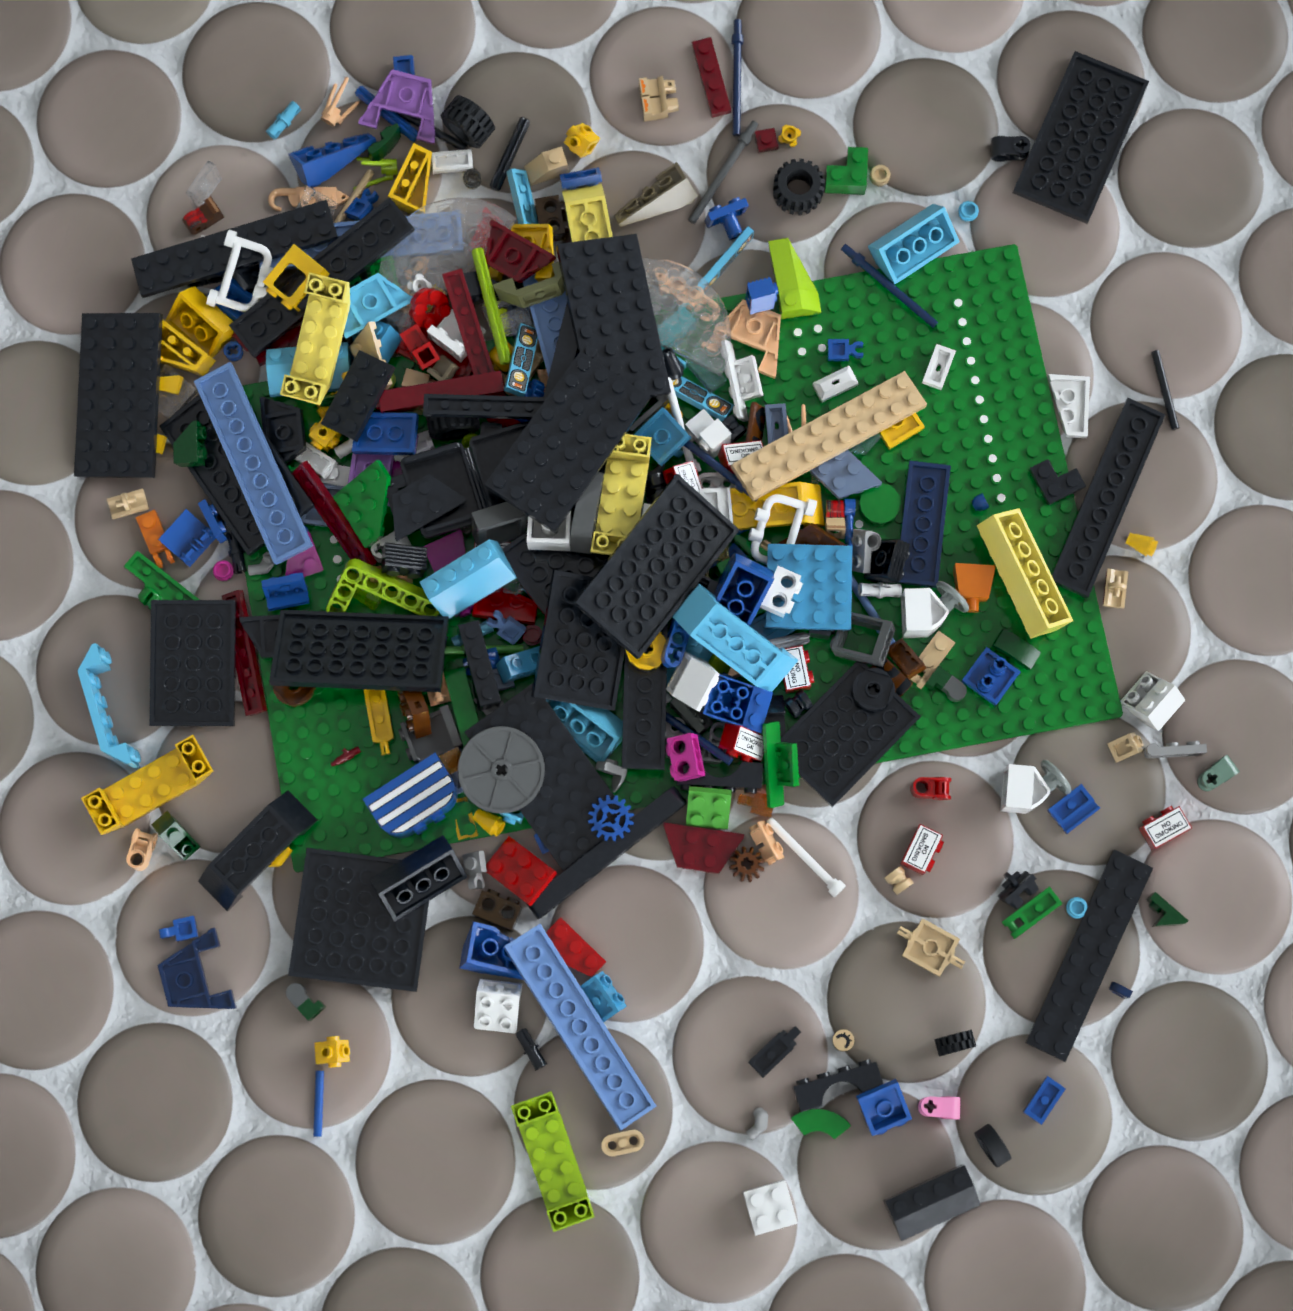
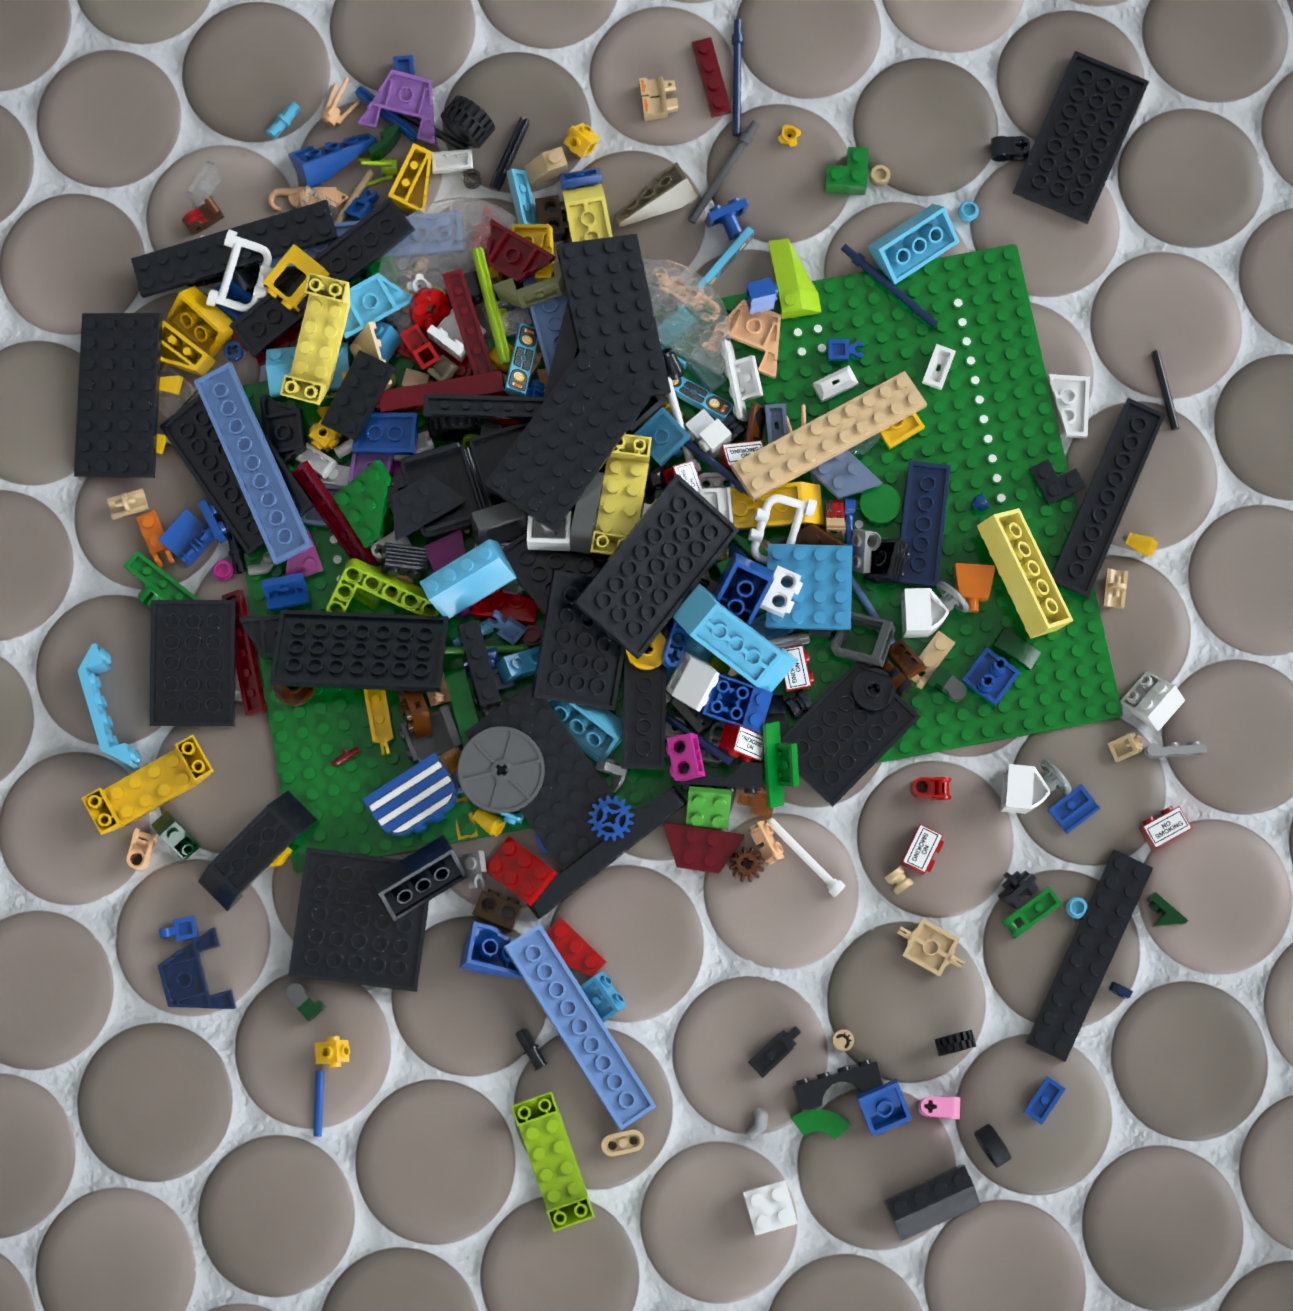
(190, 446): dark green slope -> none
(497, 1005): white bracket -> none
(766, 140): dark red plate -> none
(798, 171): black tyre -> none
(880, 590): white pin -> none
(1219, 772): sand green piece -> none

